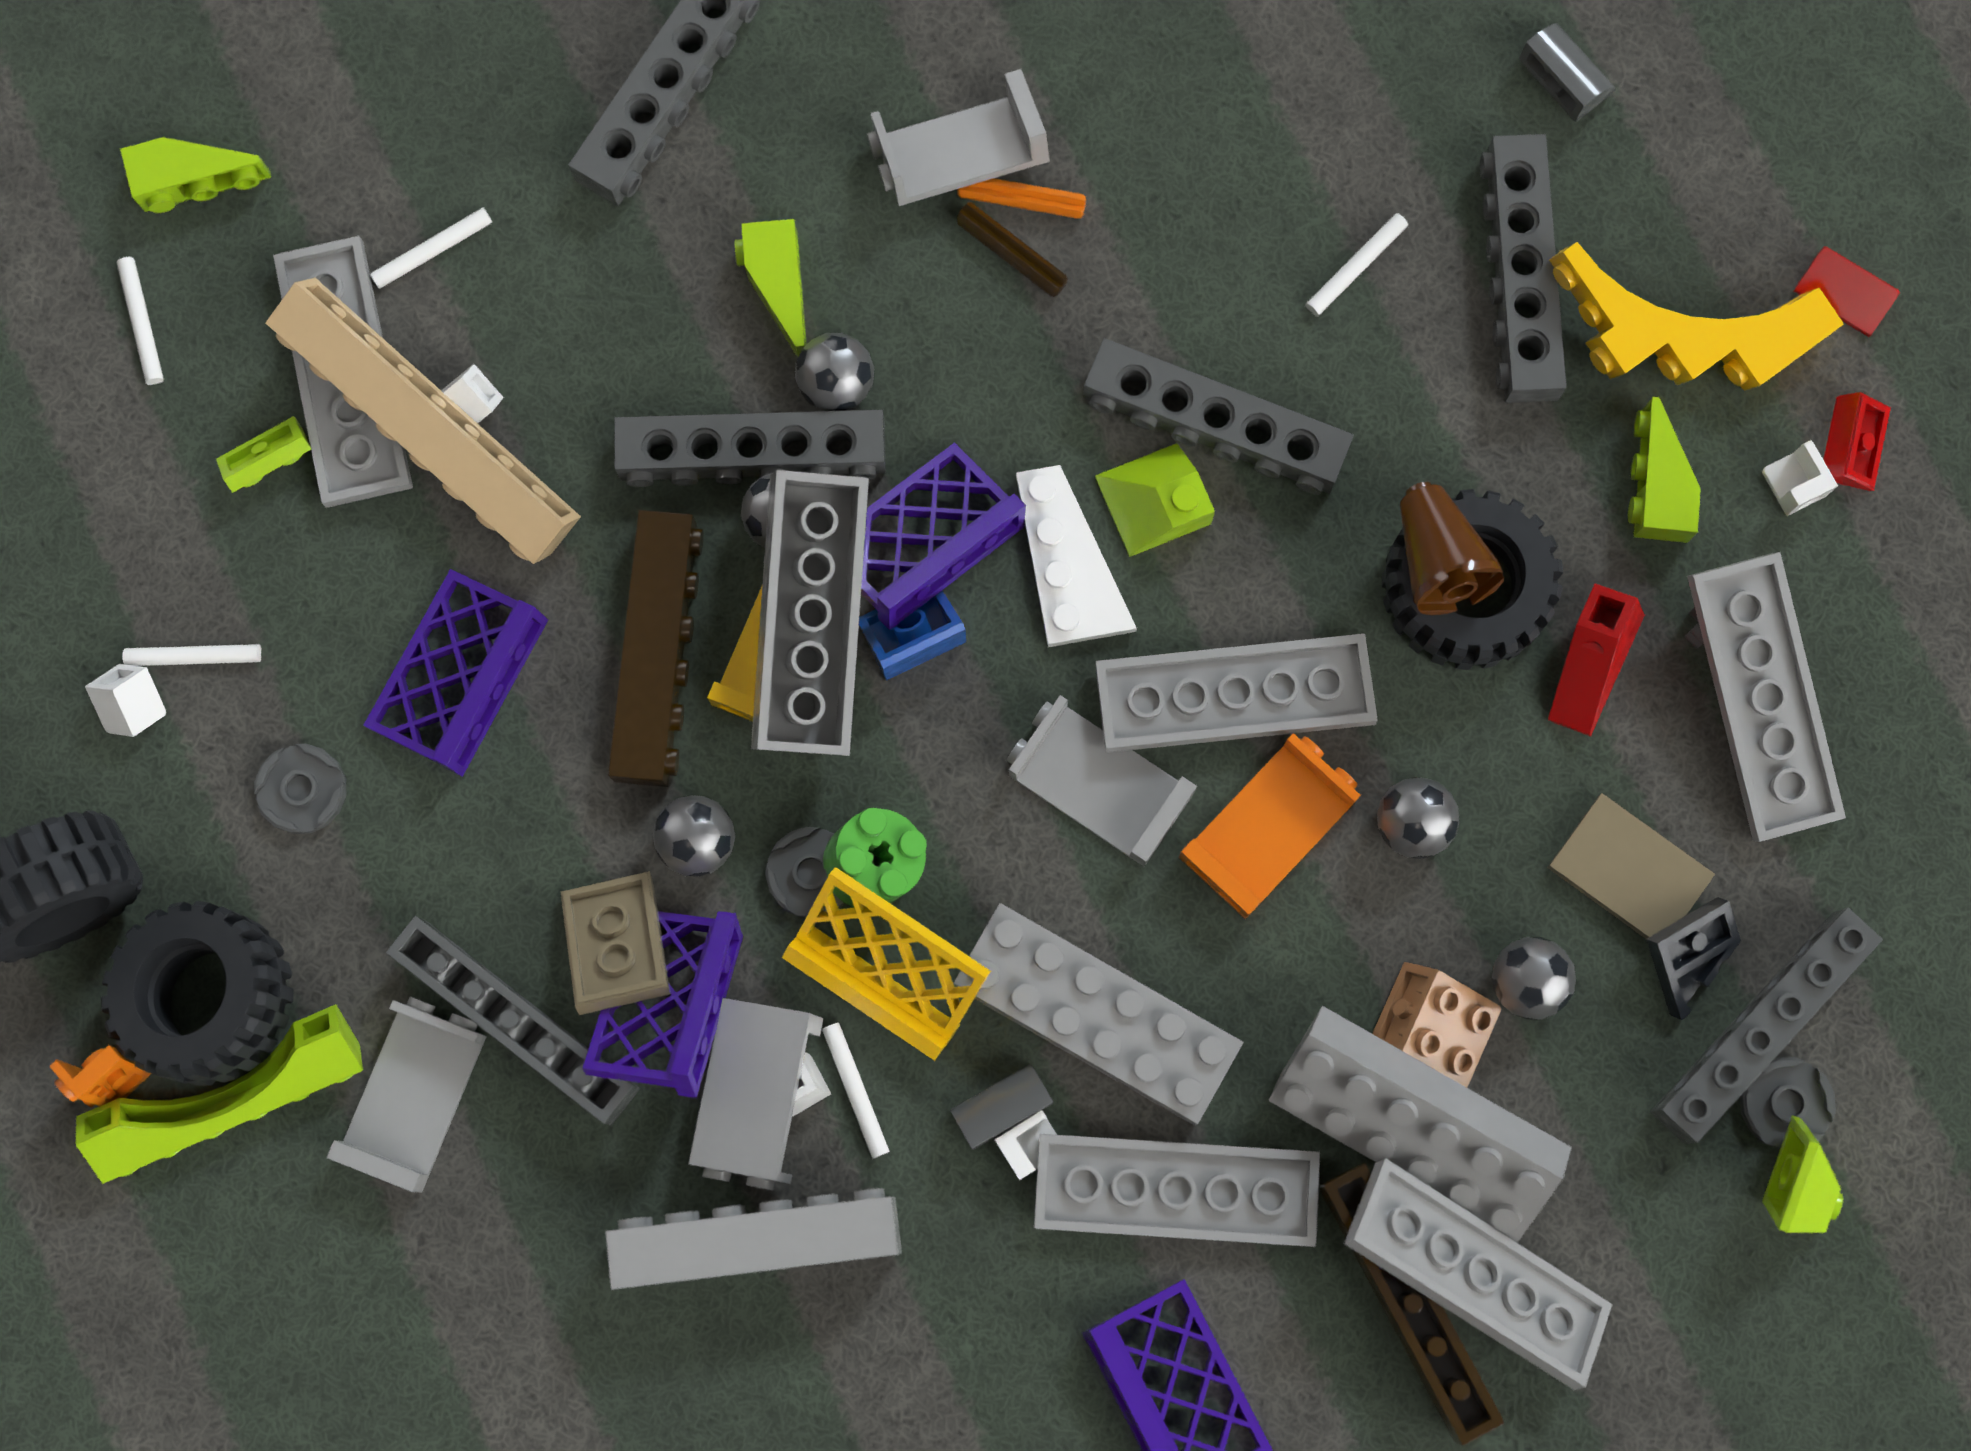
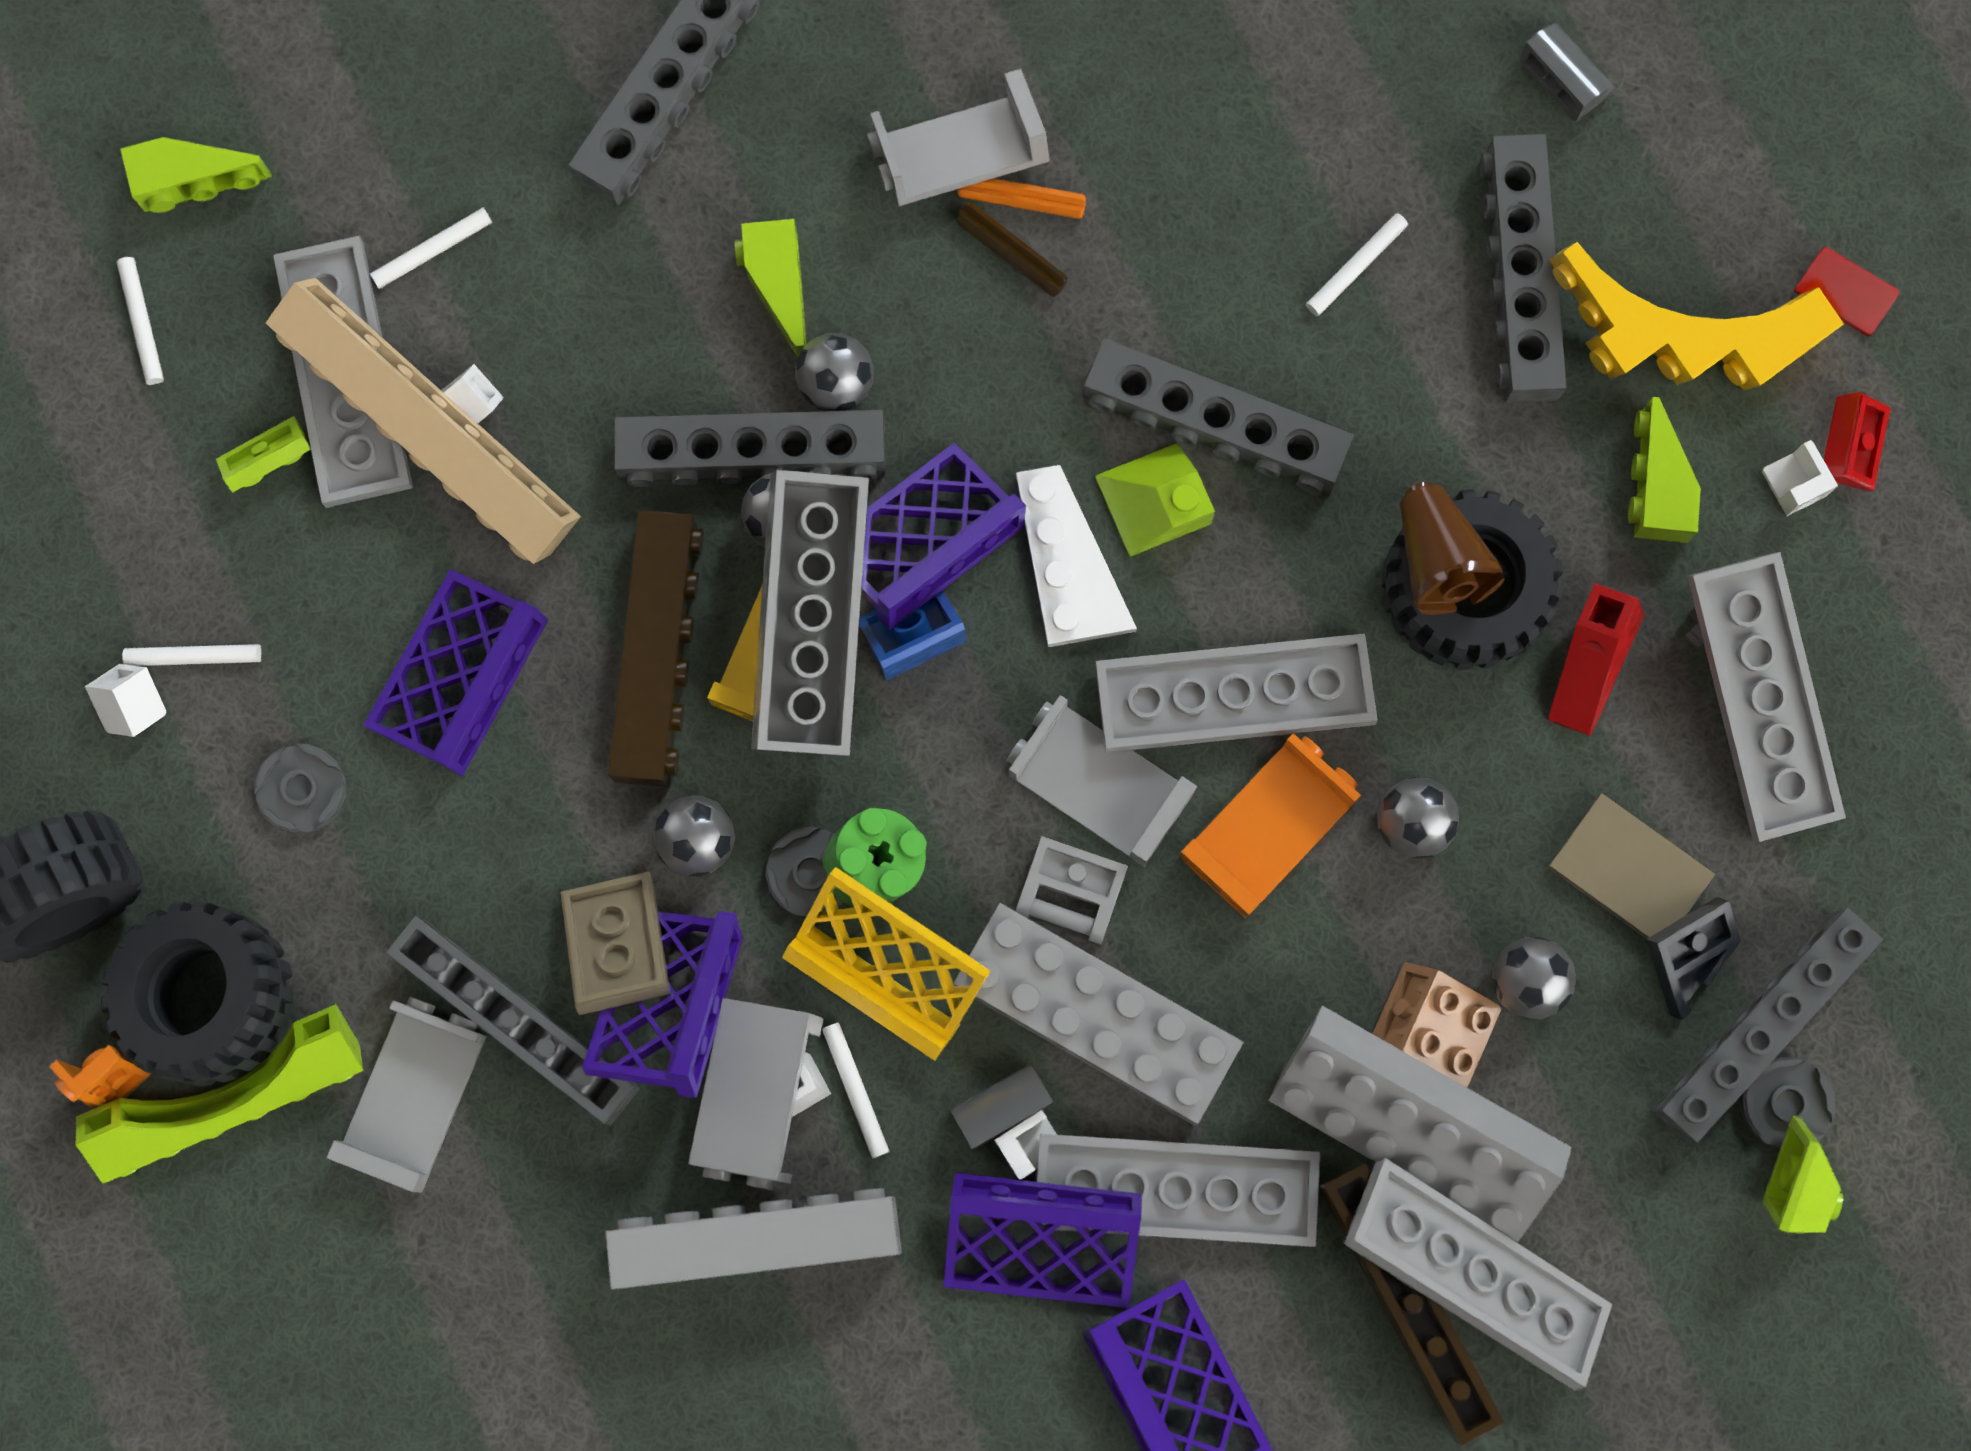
(1041, 1204): none -> dark purple fence
(1075, 875): none -> light grey plate

